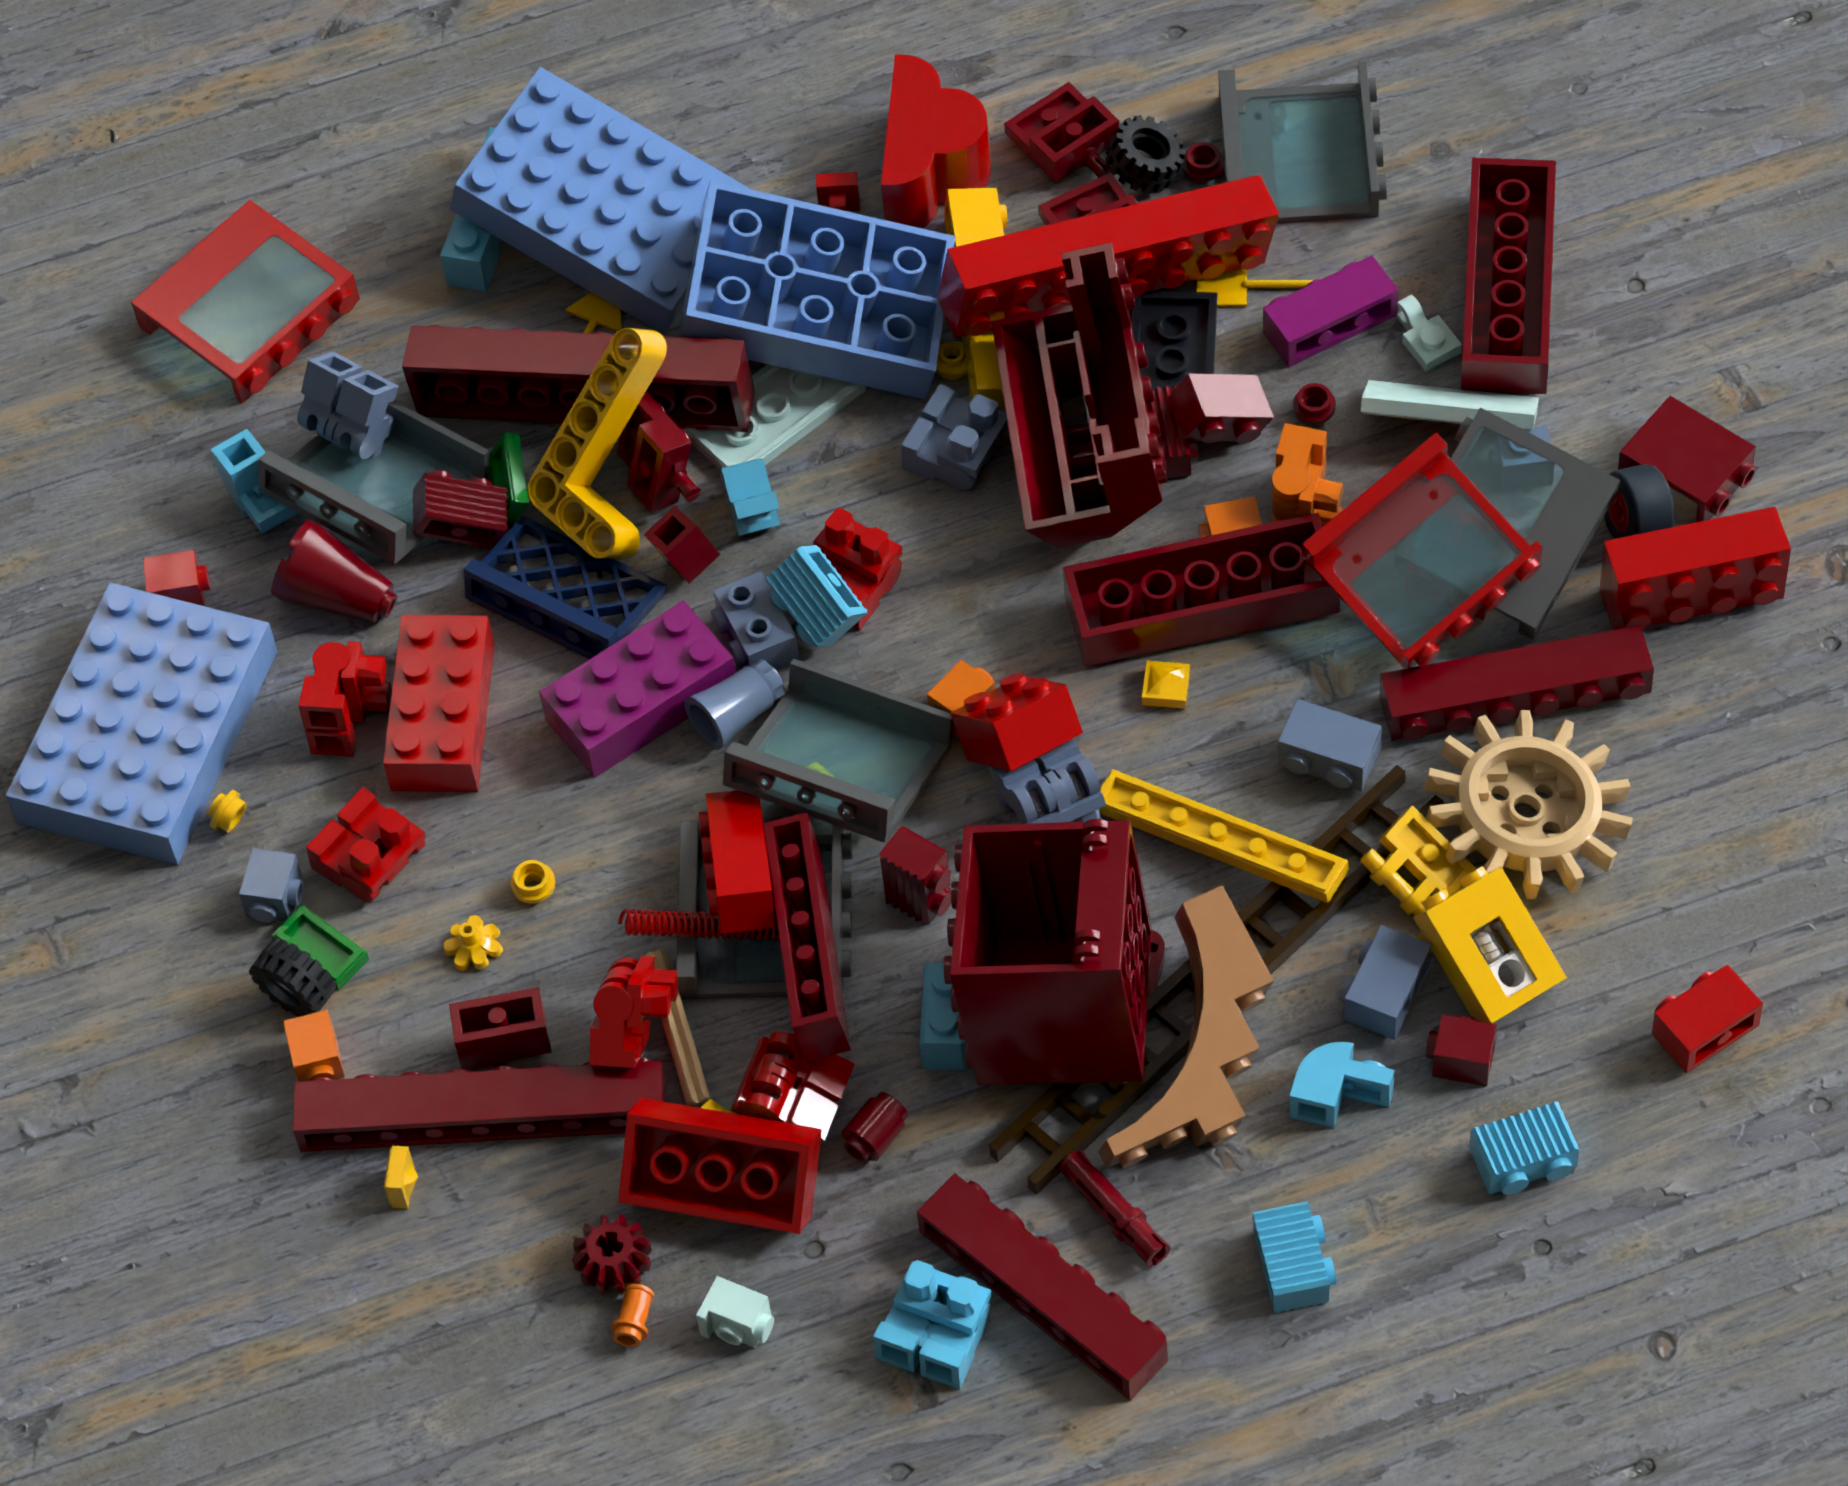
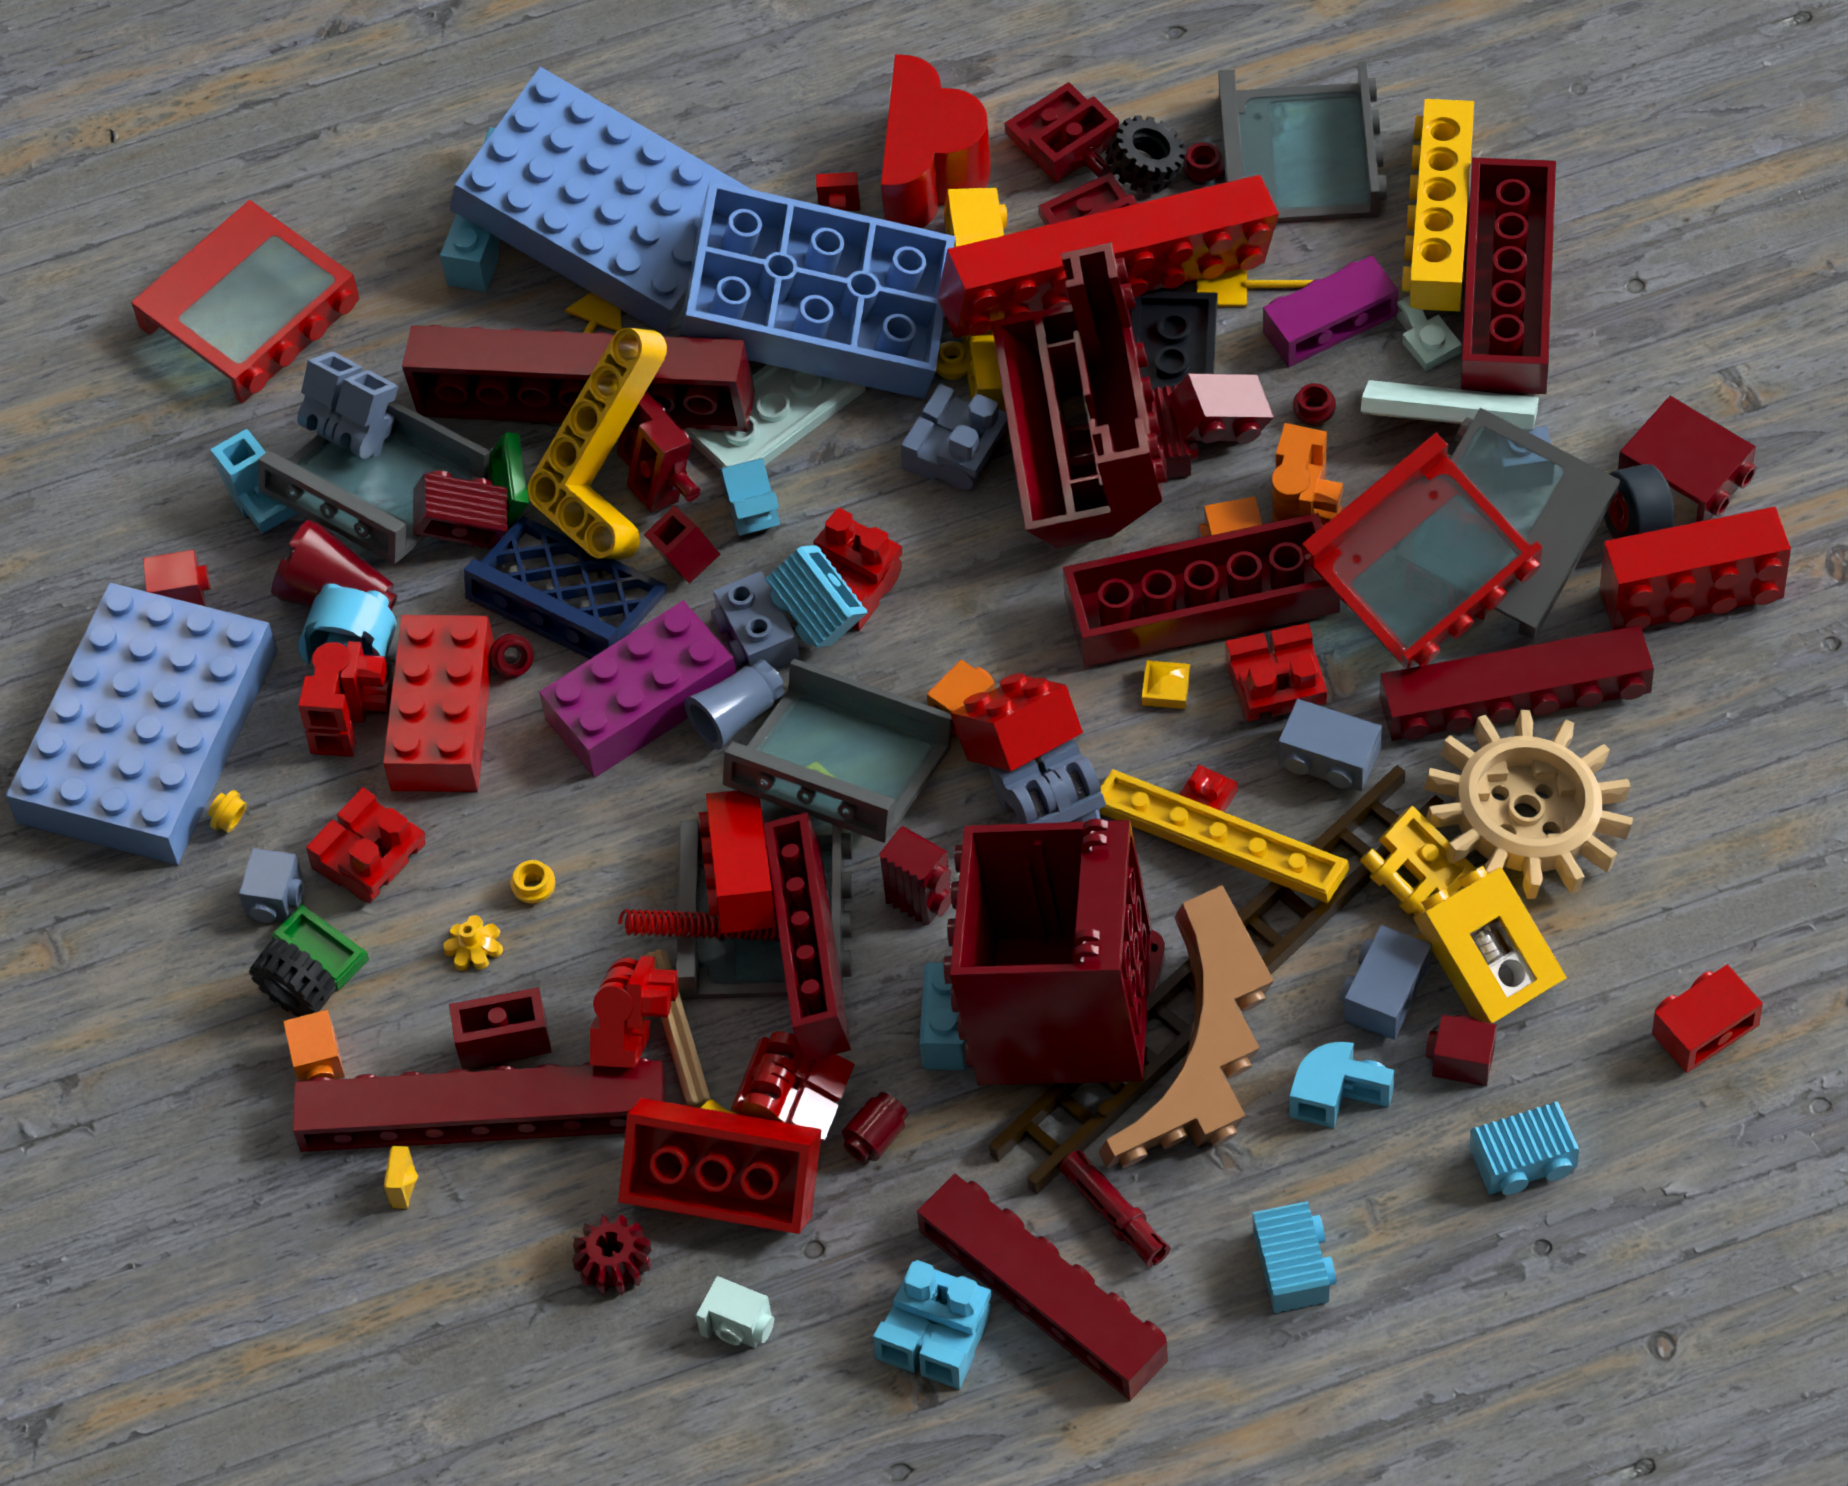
(345, 616): none -> medium azure brick
(520, 664): none -> dark red plate
(632, 1318): orange pin -> none
(1210, 788): none -> red tile
(1276, 676): none -> red hips
(1441, 205): none -> yellow brick

